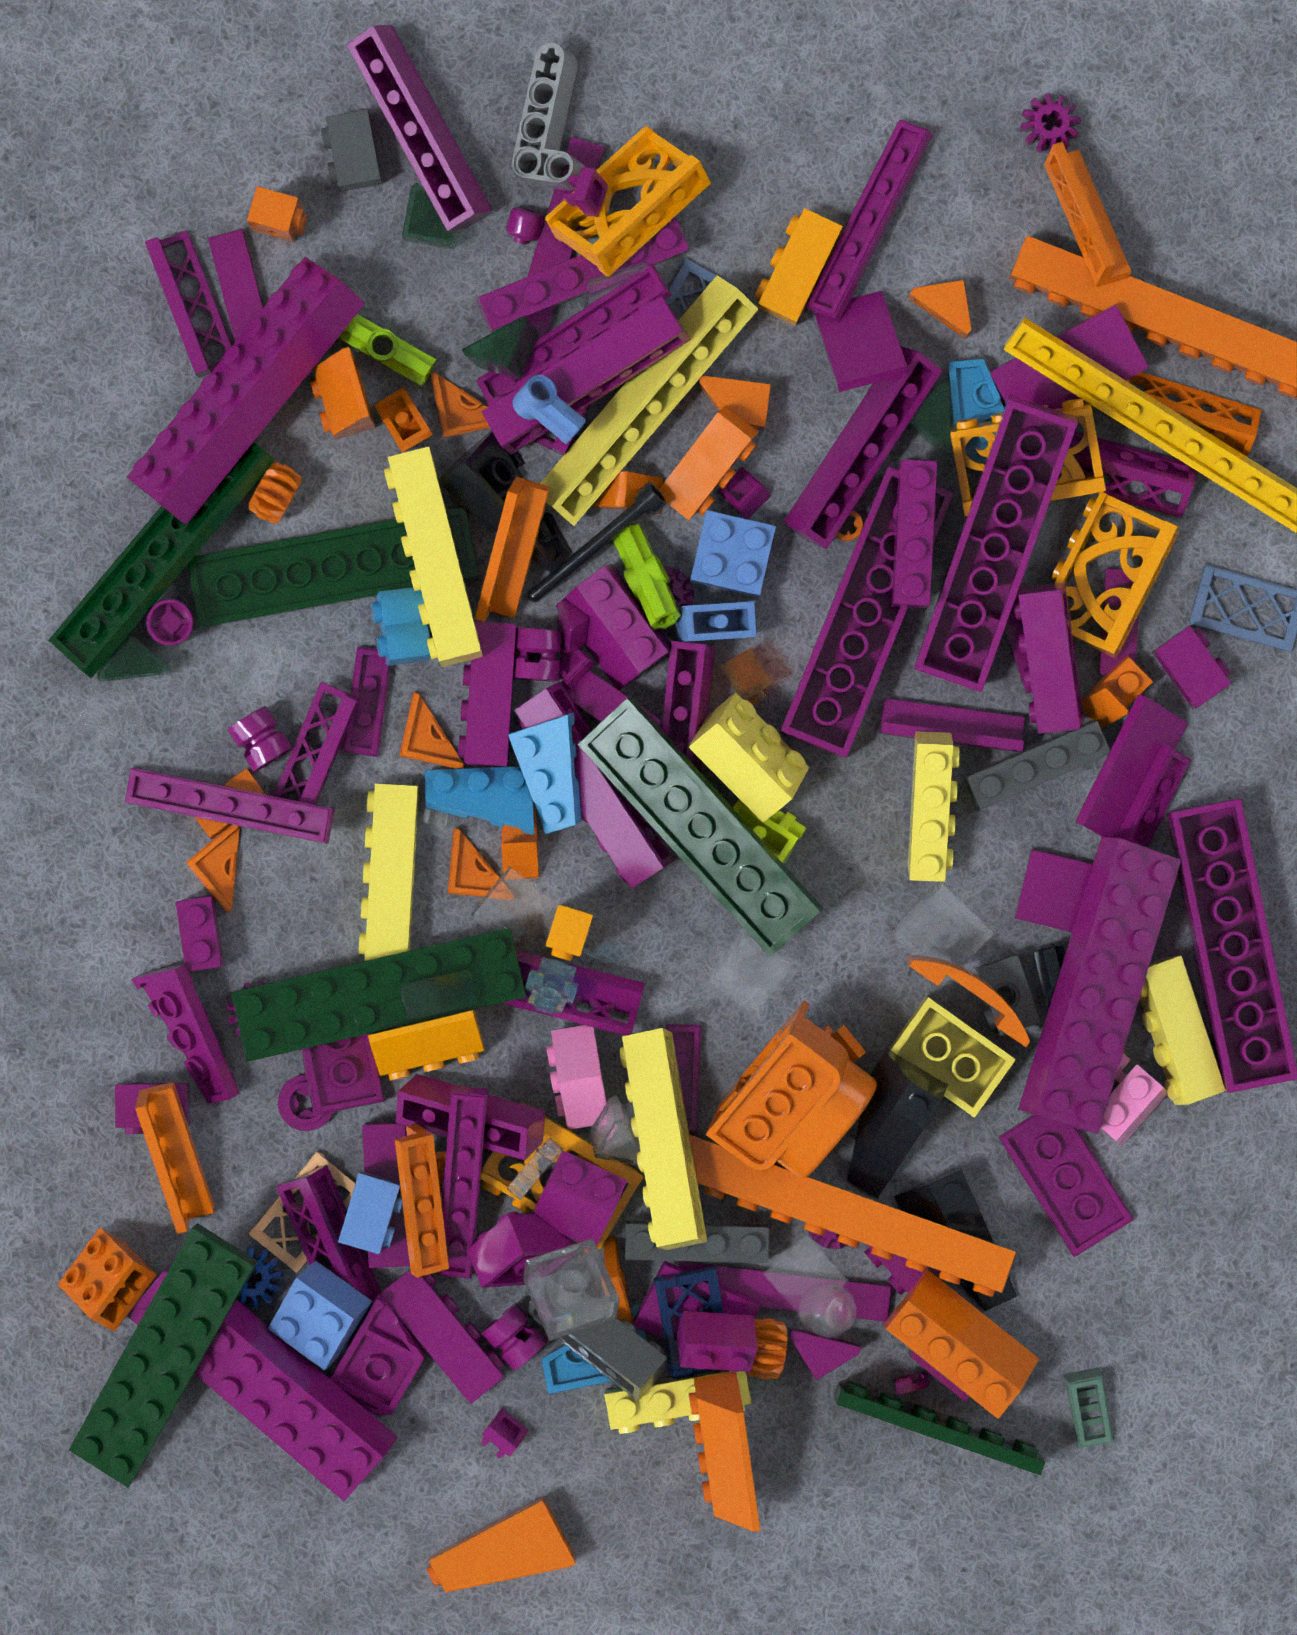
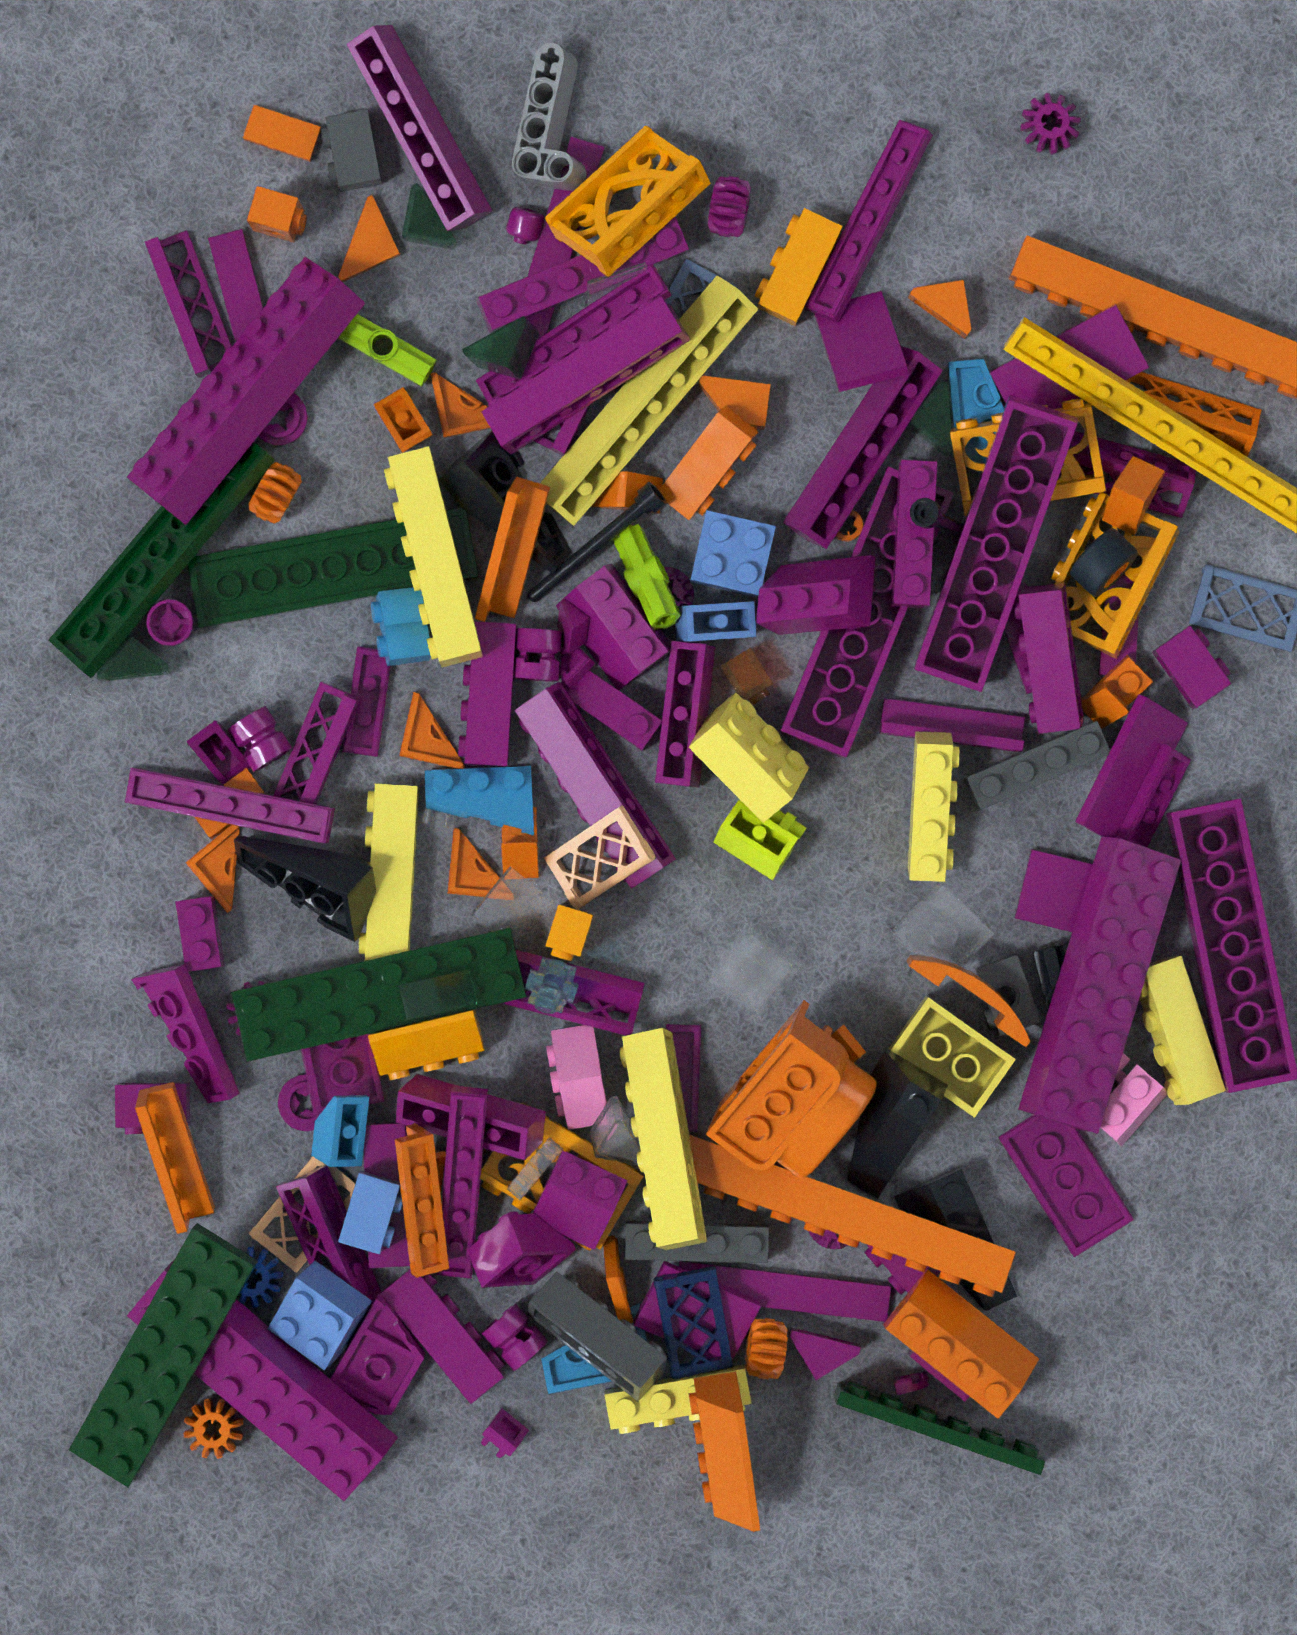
(107, 1279): orange brick -> none
(218, 752): none -> magenta slope
(226, 1429): none -> orange gear
(282, 133): none -> orange tile
(295, 421): none -> magenta gear
(323, 880): none -> black wedge
(341, 1131): none -> dark azure slope
(343, 395): orange slope -> none
(370, 243): none -> orange tile
(507, 1549): orange slope -> none
(540, 402): medium blue piece -> none
(547, 764): wing -> none
(571, 1289): clear brick -> none
(588, 193): magenta tile -> none
(630, 837): none -> light nougat window
(700, 826): plate -> none
(716, 1341): magenta brick -> none
(729, 206): none -> magenta gear
(745, 493): magenta slope -> none
(801, 1269): clear piece -> none
(818, 596): none -> magenta slope
(828, 1310): clear hair -> none
(928, 514): none -> black piece
(1082, 1379): sand green slope -> none
(1086, 215): orange fence -> none
(1103, 562): none -> black wheel
(1132, 495): none -> orange slope

